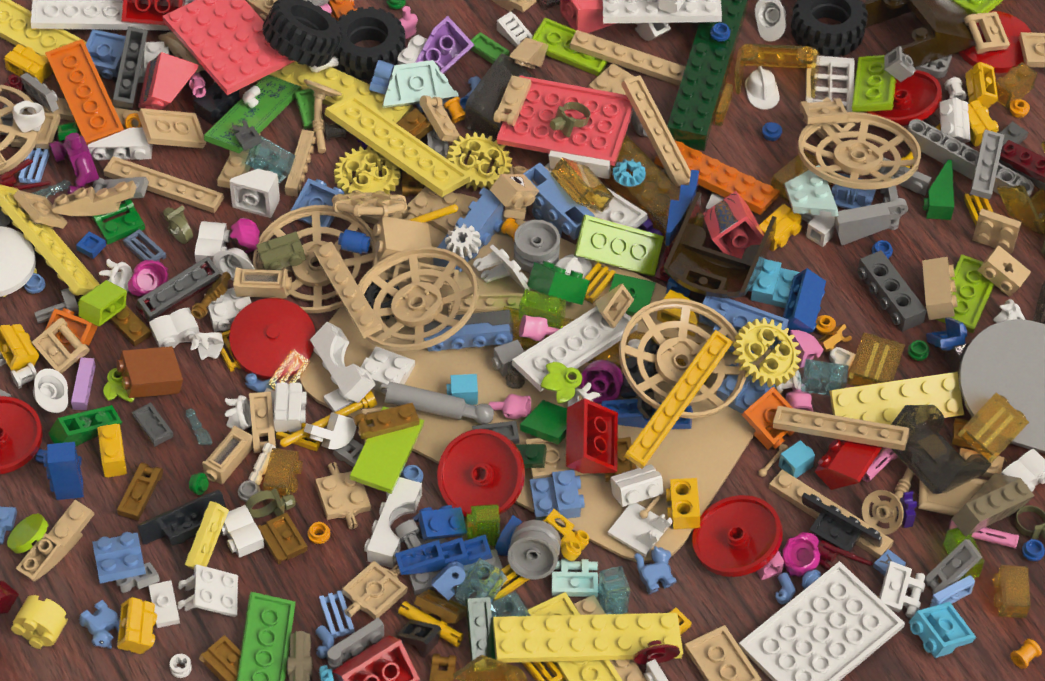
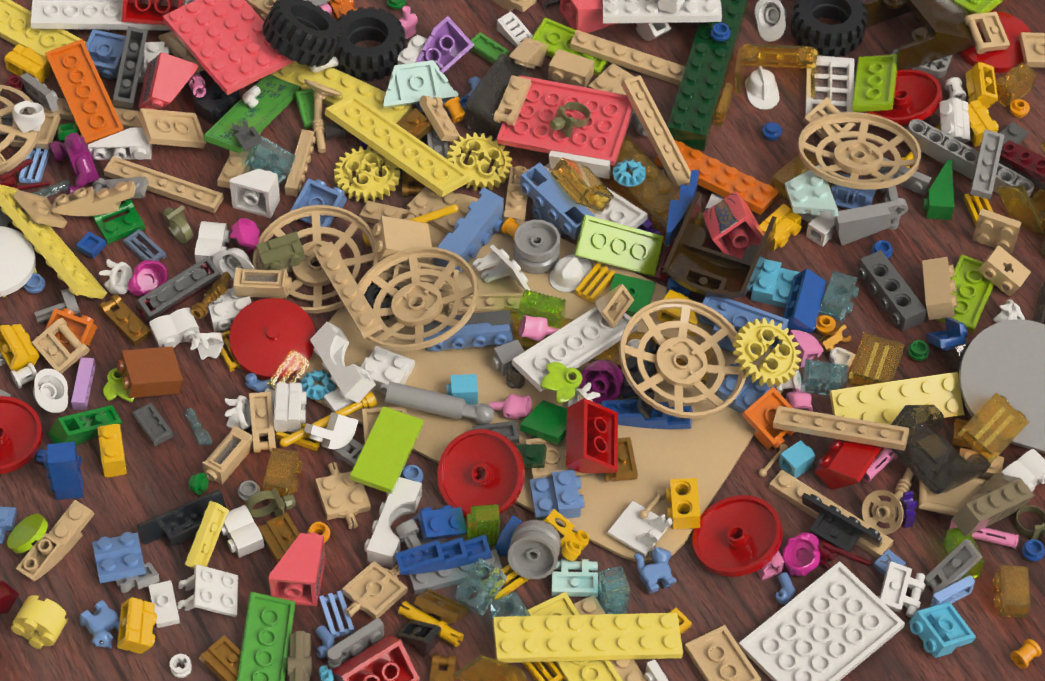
(102, 303): lime brick -> none
(129, 121): light orange plate -> none
(139, 491): pearl gold plate -> none
(261, 464): white axle -> none
(300, 571): none -> coral slope
(317, 392): none -> medium azure gear
(354, 241): blue brick -> none
(369, 203): tan plate -> none
(381, 77): medium blue leg -> none
(386, 421): pearl gold plate -> none
(448, 577): medium blue leg -> none
(471, 239): white gear -> none
(480, 627): plate -> none
(514, 190): tan brick -> none
(557, 283): green brick -> none
(570, 69): none -> tan brick
(636, 485): white brick -> none
(656, 651): dark red dish -> none
(678, 399): yellow tile -> none
(810, 577): medium blue plate -> none
(824, 111): tan plate -> none
(838, 296): none -> clear light blue brick
(899, 64): light grey brick -> none

